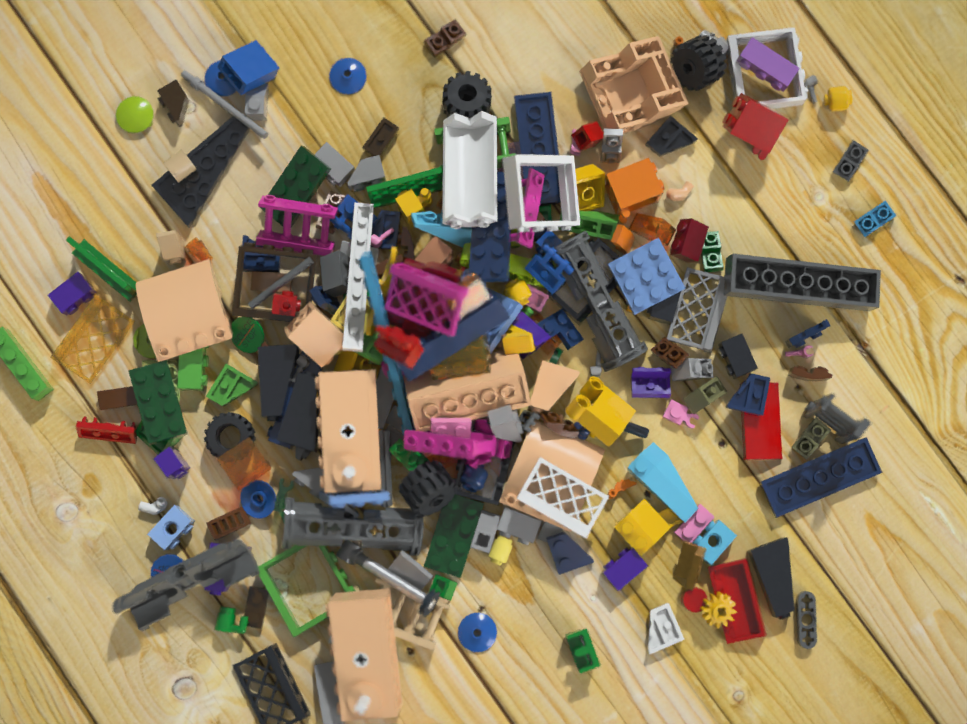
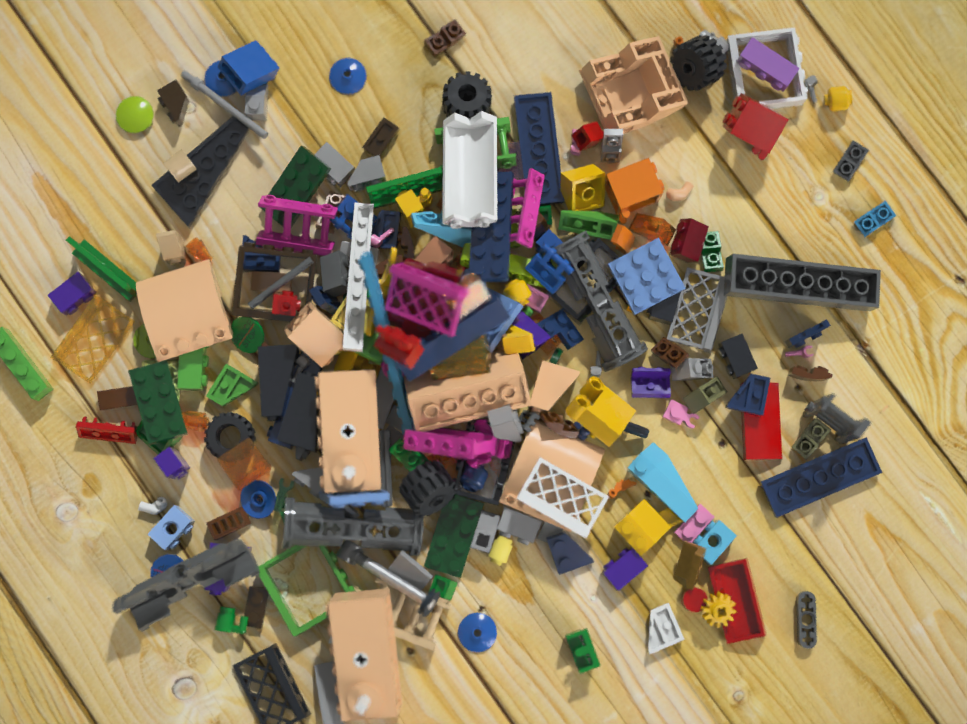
(195, 420): none -> clear orange brick
(451, 426): bright pink plate -> none
(567, 188): white window -> none
(670, 138): black wing -> none
(773, 571): black slope -> none

